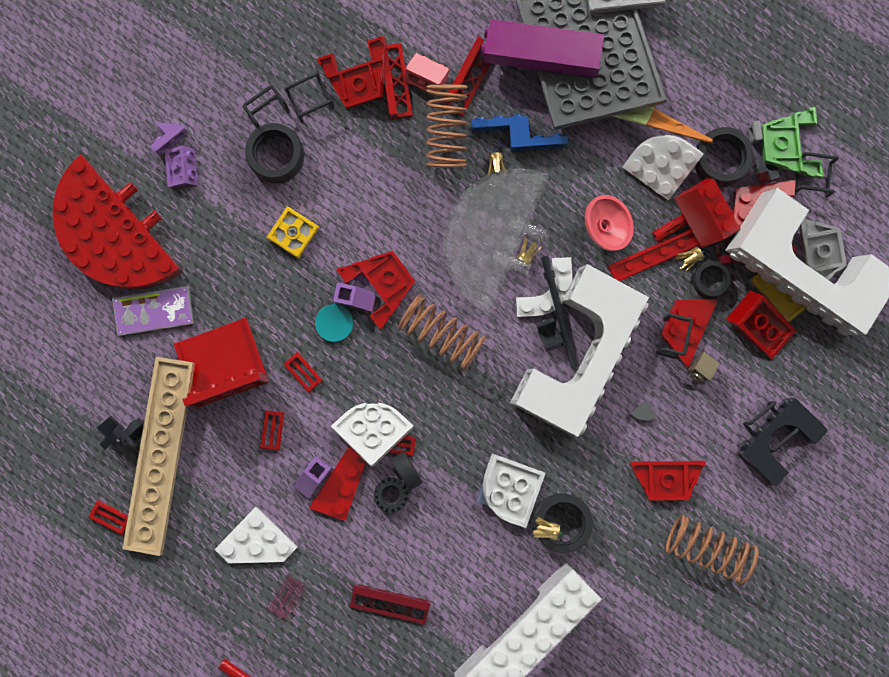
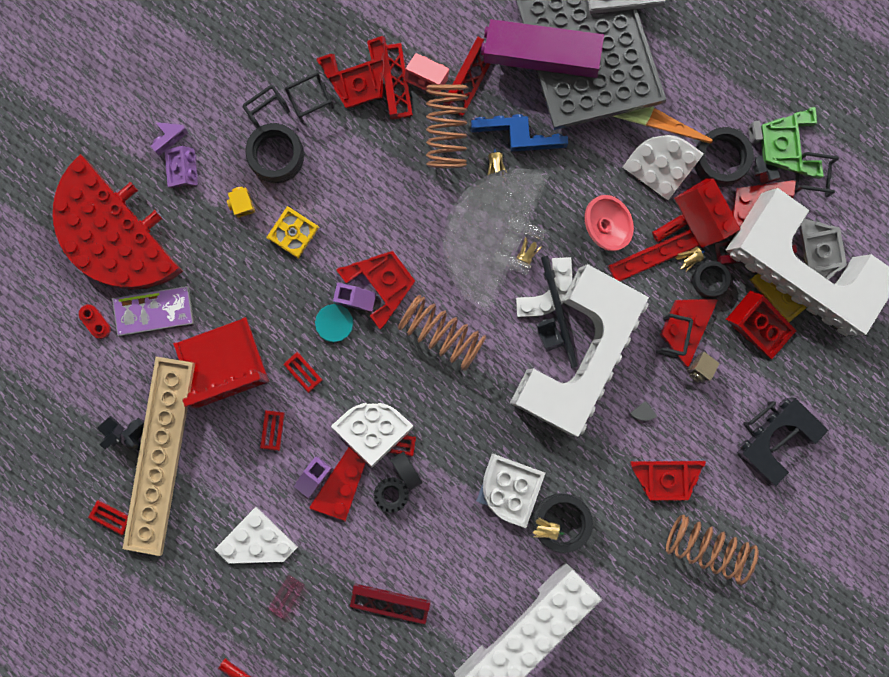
(94, 320): none -> red plate
(240, 202): none -> yellow brick

